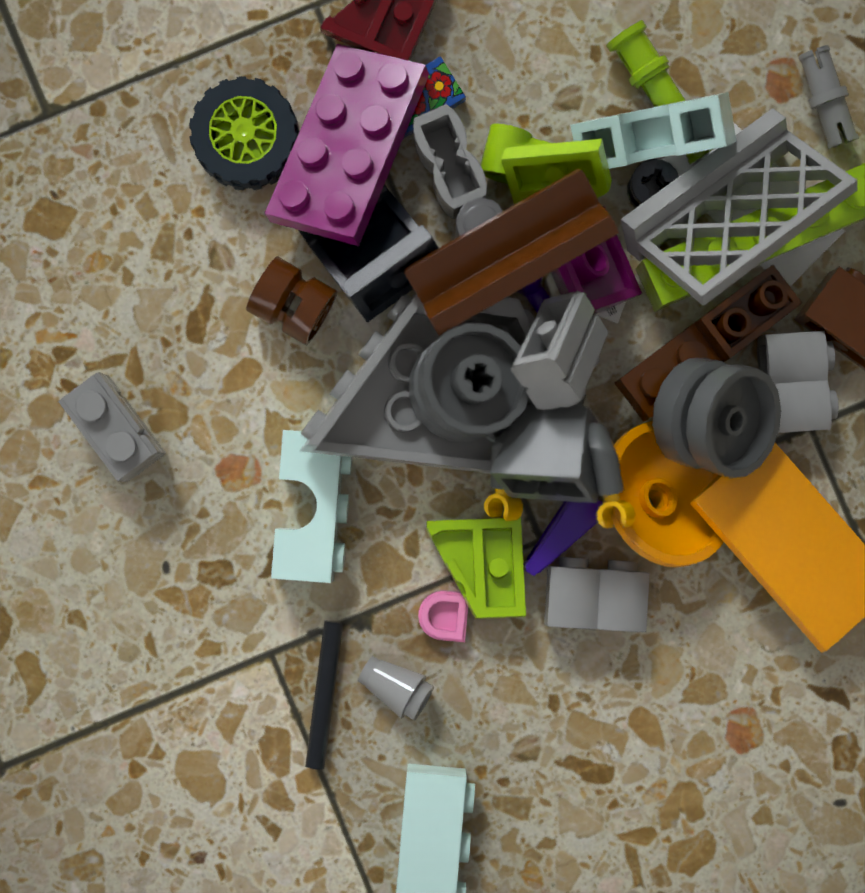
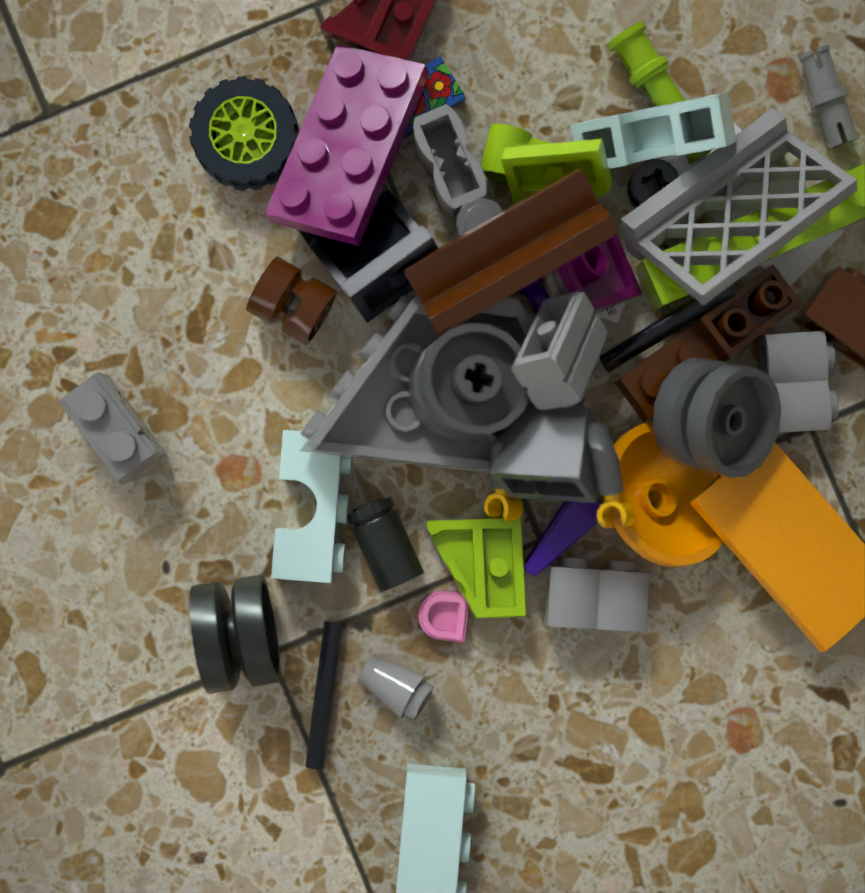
(234, 634): none -> pearl dark grey wheel
(385, 543): none -> pearl dark grey piece
(660, 330): none -> black bar

